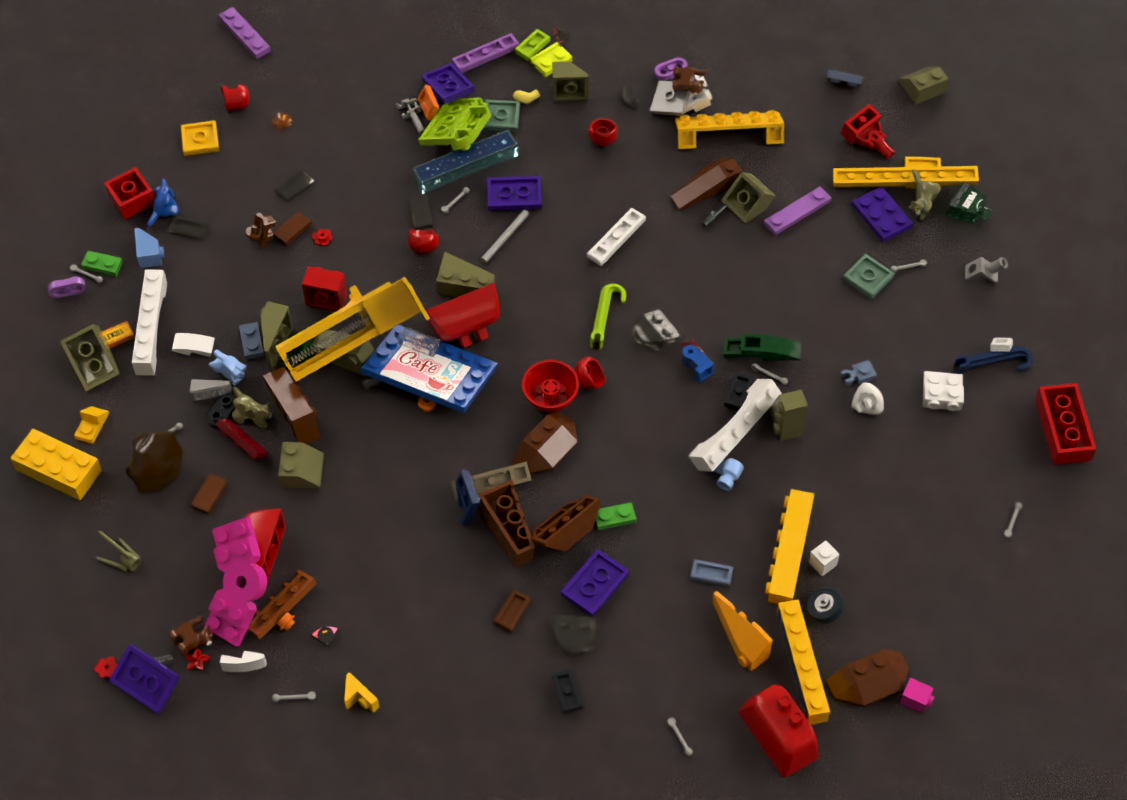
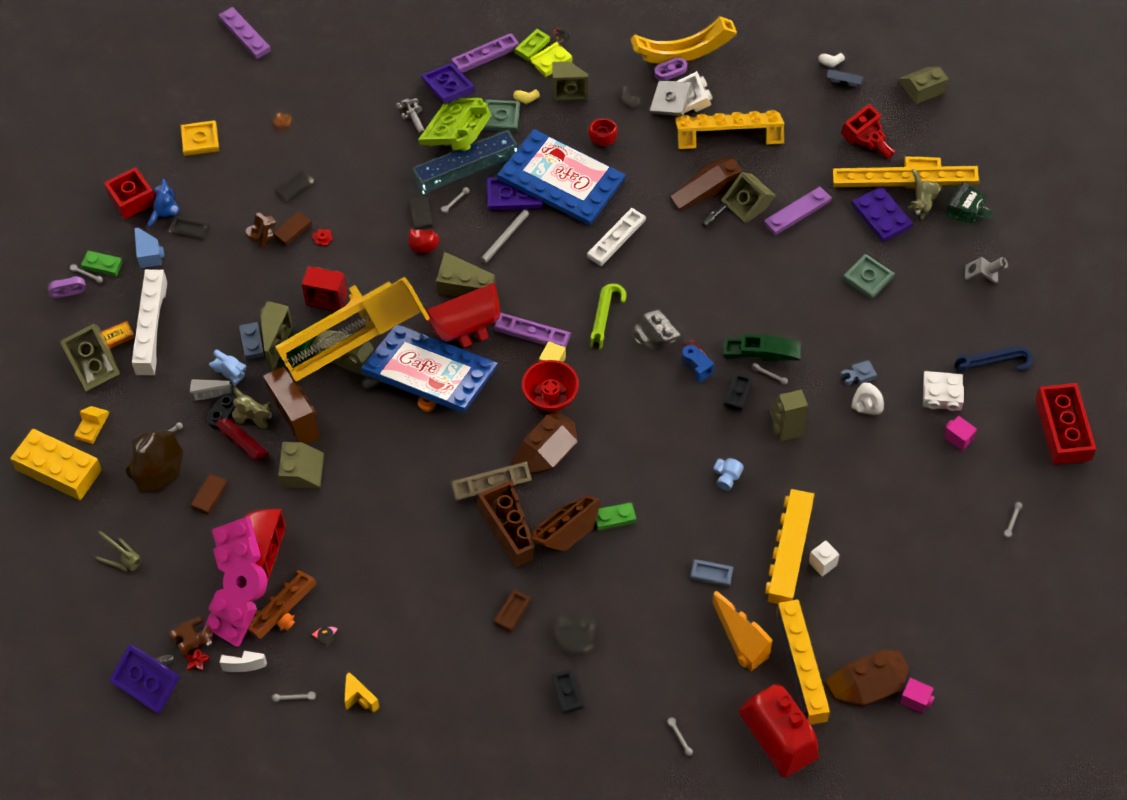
(101, 668): red plant -> none
(187, 343): white slope -> none
(236, 98): red helmet -> none
(419, 341): clear brick -> none
(428, 102): orange tile -> none
(466, 496): dark blue wing -> none
(531, 331): none -> medium lavender plate
(553, 352): none -> light yellow brick
(561, 177): none -> plate
(590, 373): red hair -> none
(594, 583): dark purple plate -> none
(686, 78): reddish brown animal -> none
(688, 48): none -> yellow arch
(715, 449): white arch -> none
(825, 605): black wheel -> none
(831, 61): none -> white arm
(922, 263): light grey hinge -> none
(960, 433): none -> dark pink brick
(1001, 344): white tile -> none

